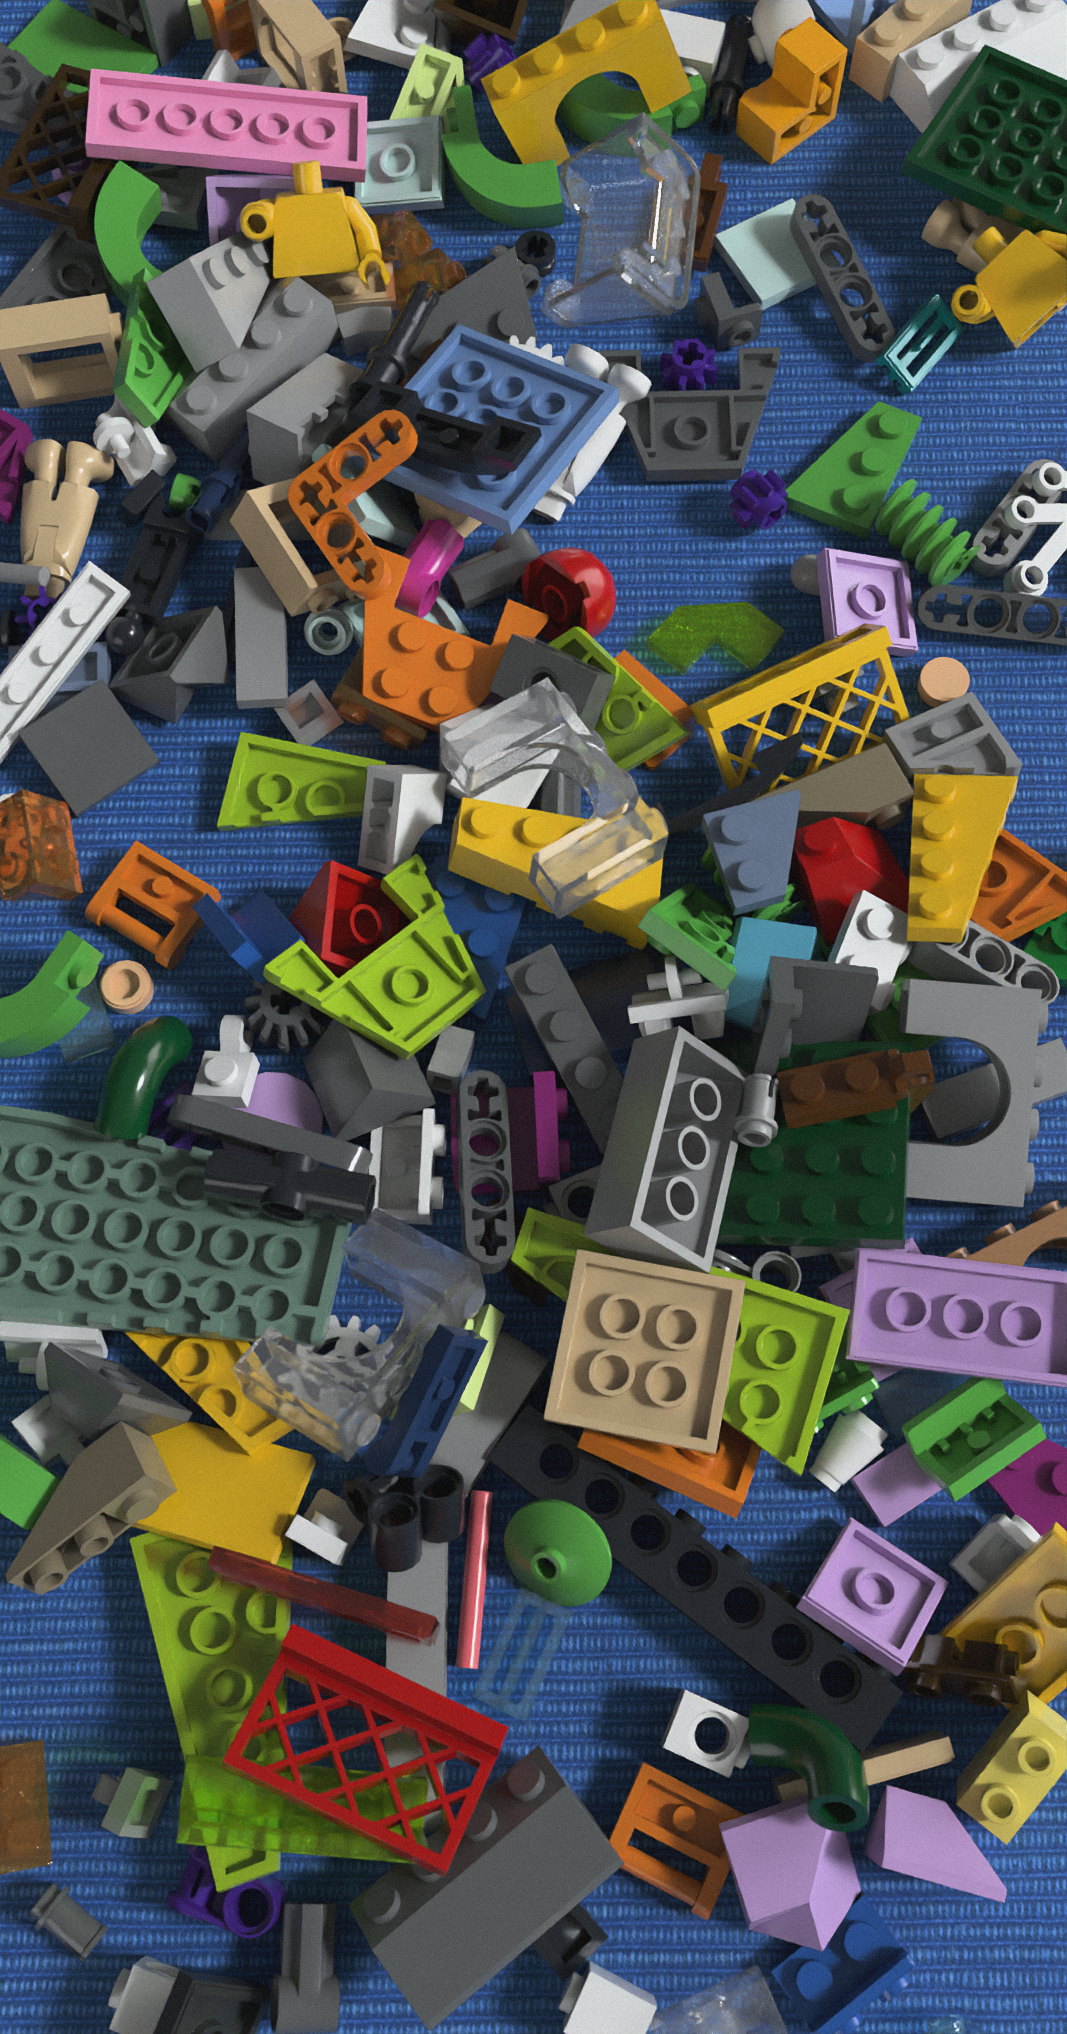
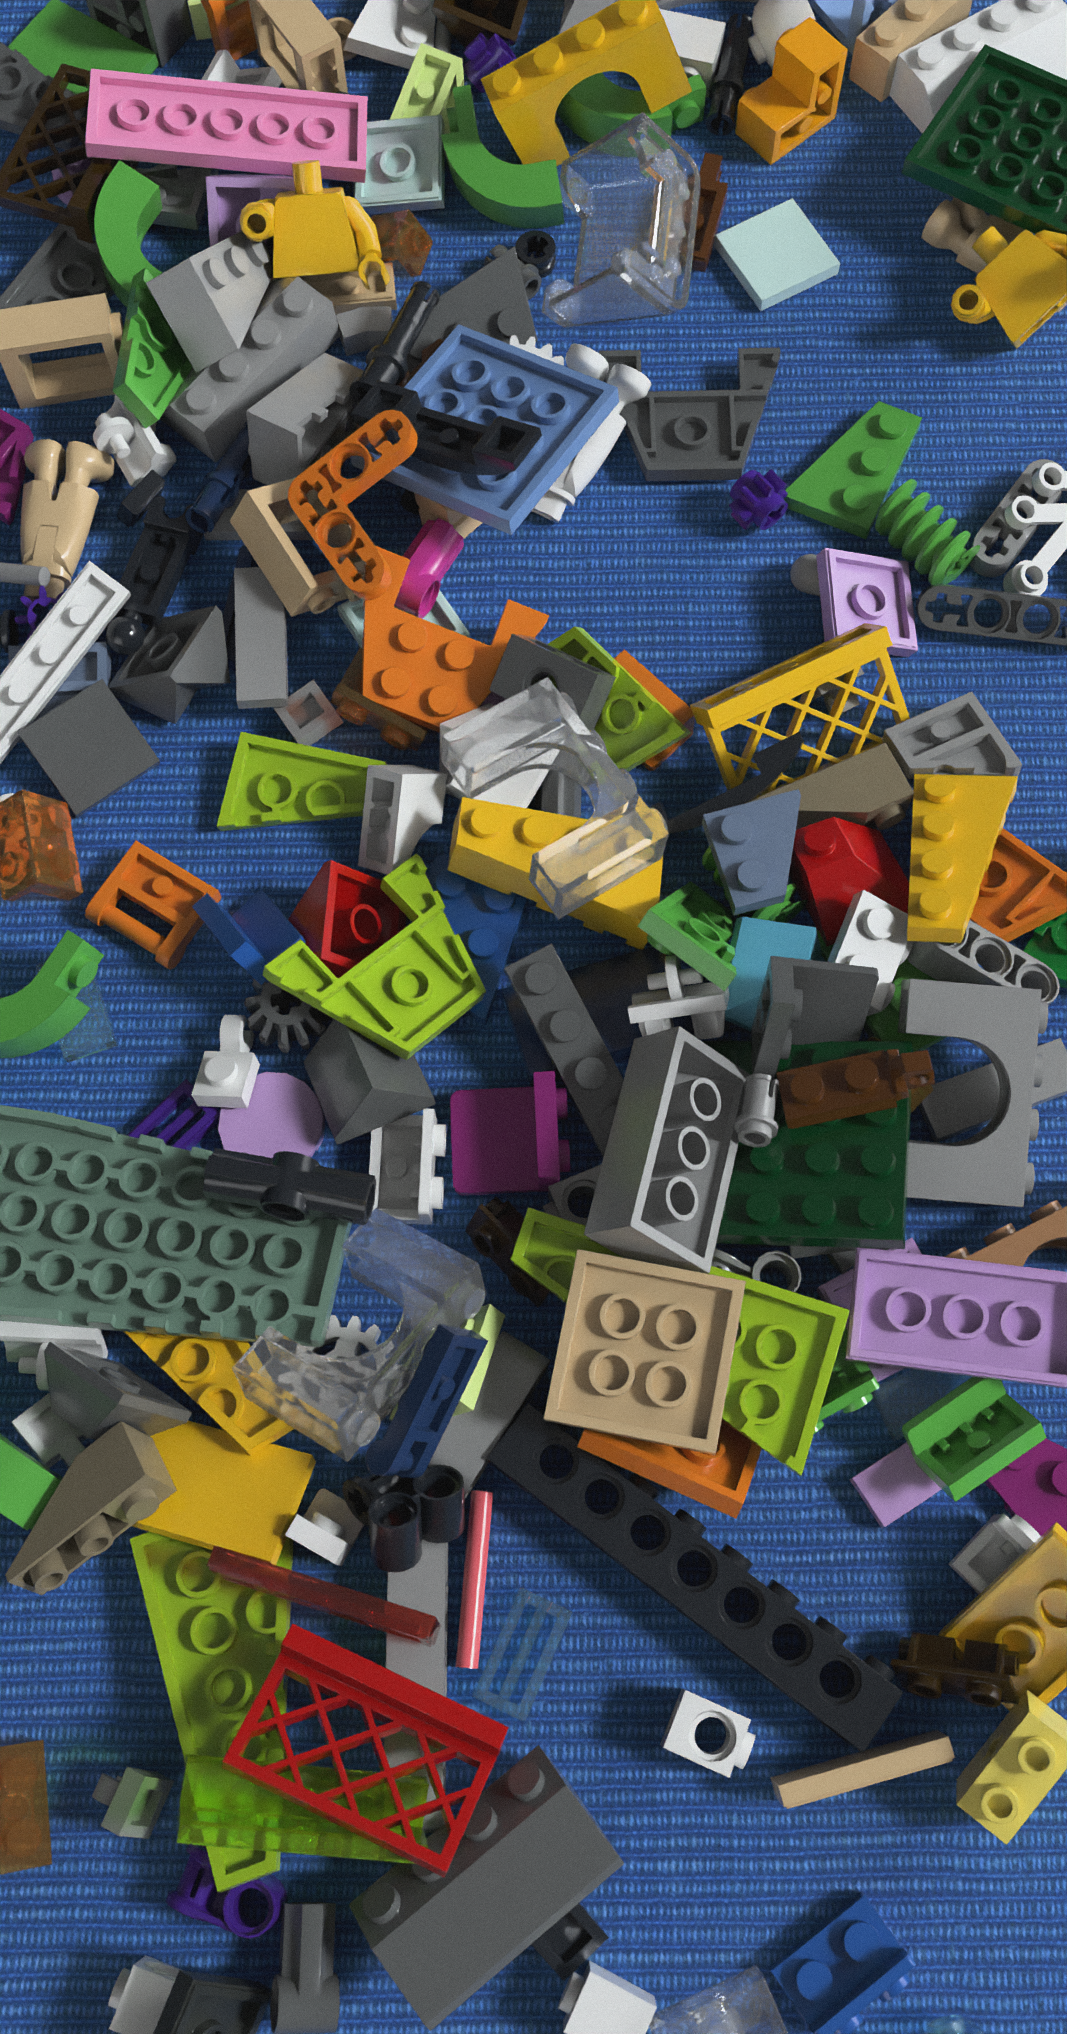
(67, 1921): dark grey pin -> none
(126, 987): light nougat tile -> none
(137, 1074): dark green cylinder -> none
(183, 492): bright green hinge -> none
(264, 1134): dark grey beam -> none
(328, 644): light aqua plate -> none
(377, 508): light aqua tile -> none
(432, 268): clear orange bracket -> none
(450, 1059): light grey piece -> none
(489, 1170): dark grey beam -> none
(493, 571): dark grey piece -> none
(569, 1540): bright green dish -> none
(571, 589): red cylinder -> none
(685, 1822): orange plate -> none
(688, 366): dark purple gear -> none
(724, 323): dark grey bracket -> none
(732, 626): clear neon green tile -> none
(790, 1873): lavender slope -> none
(818, 1753): dark green cylinder -> none
(836, 279): dark grey beam -> none
(847, 1449): white cone -> none
(873, 1596): lavender tile -> none
(896, 366): teal tile -> none
(929, 1842): lavender slope -> none
(942, 681): light nougat tile -> none

